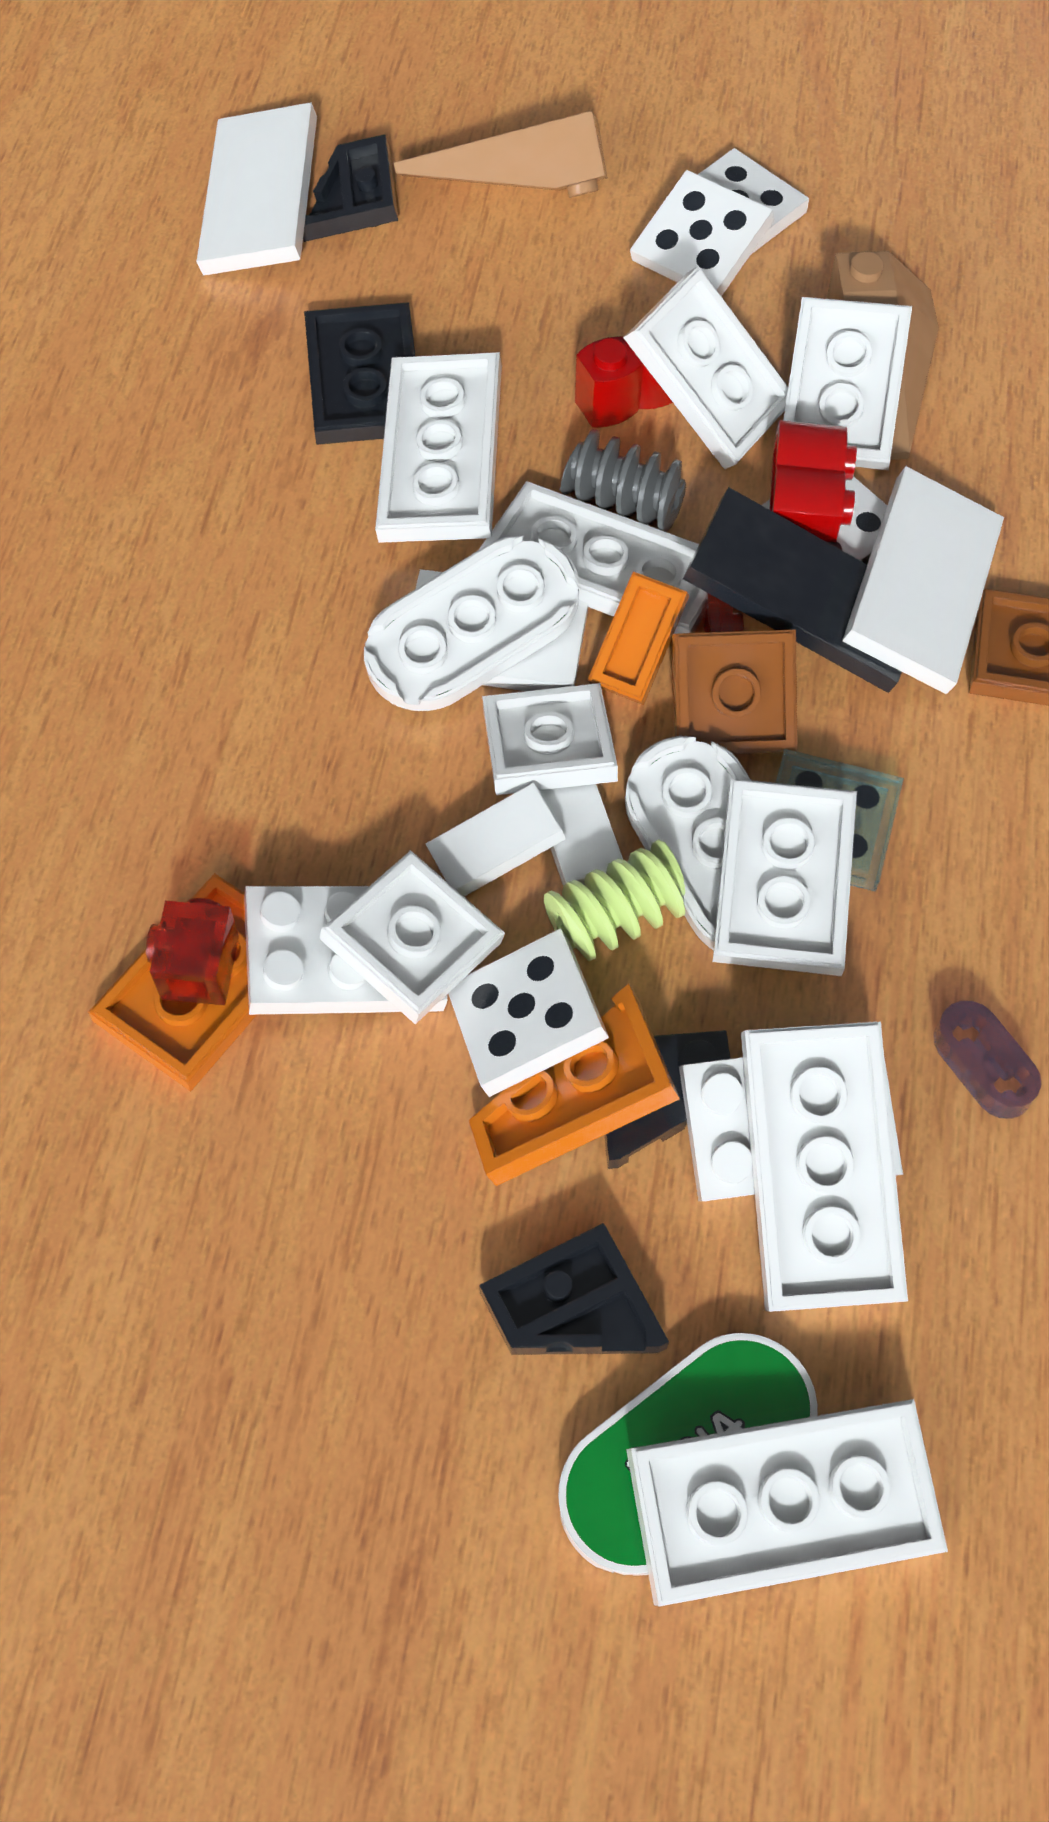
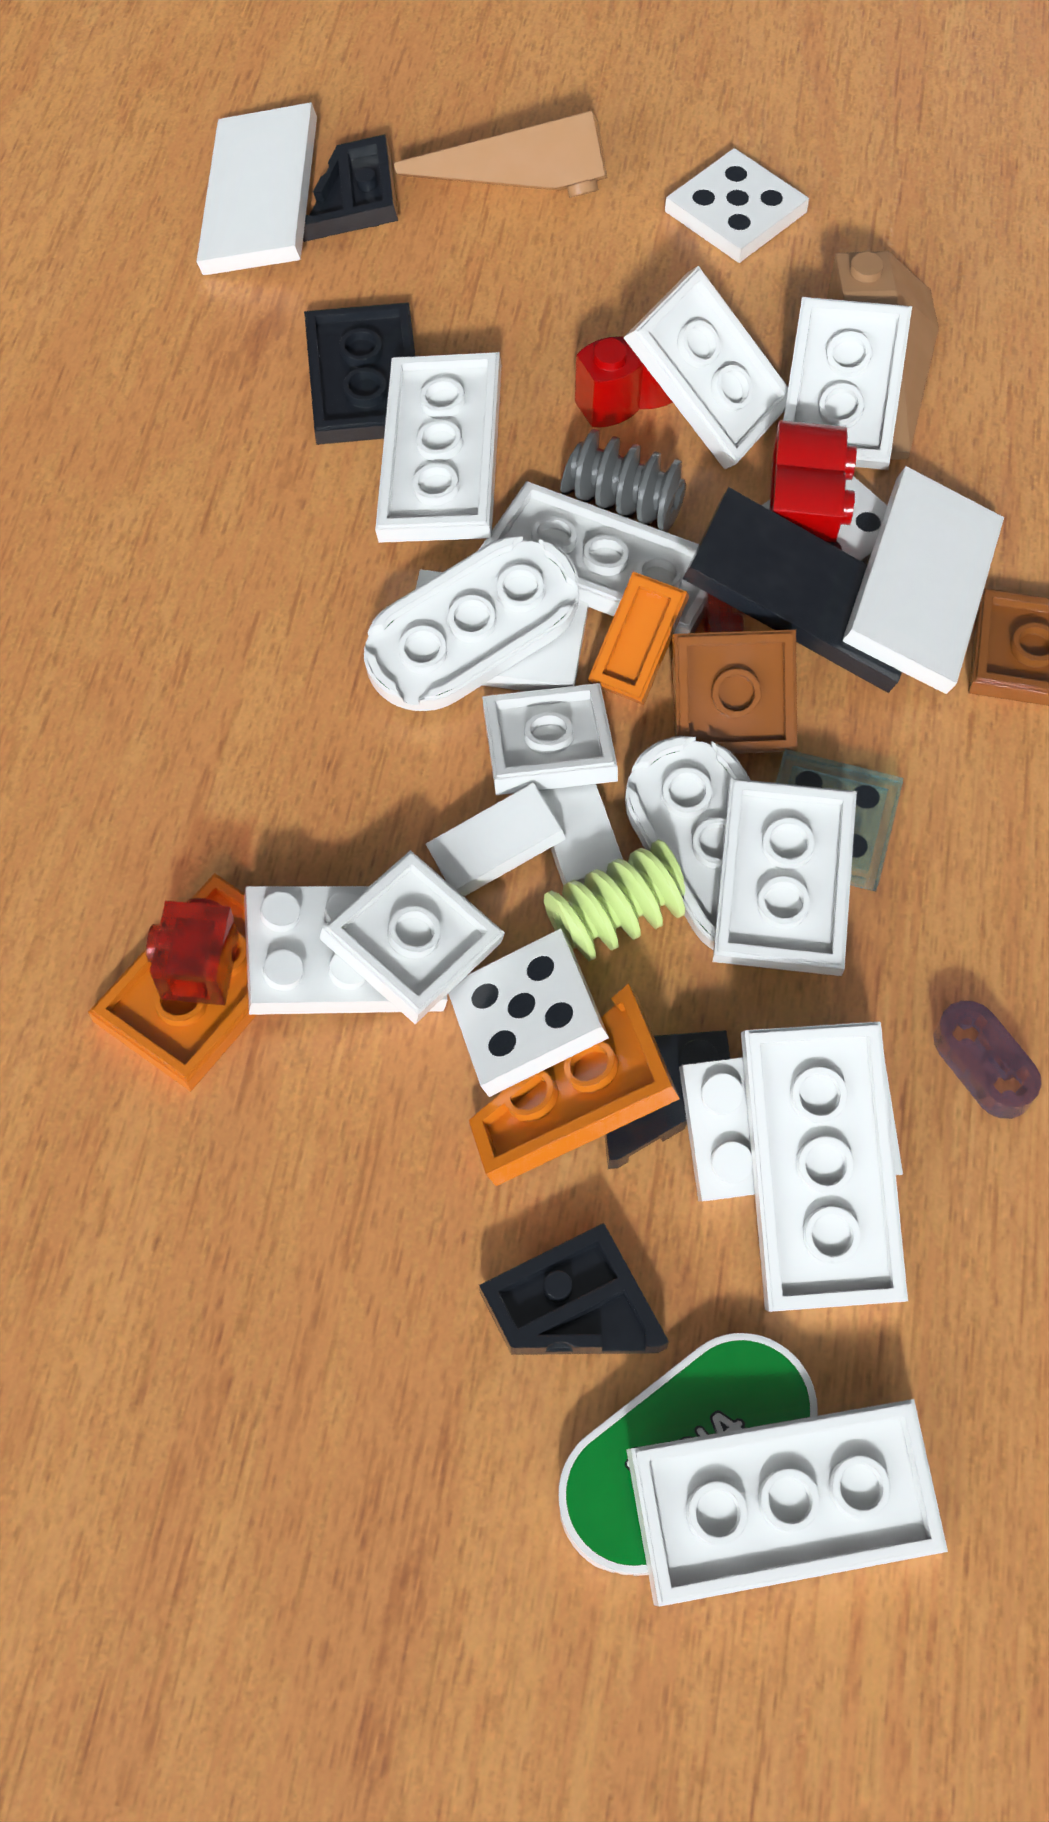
(702, 228): white tile -> none

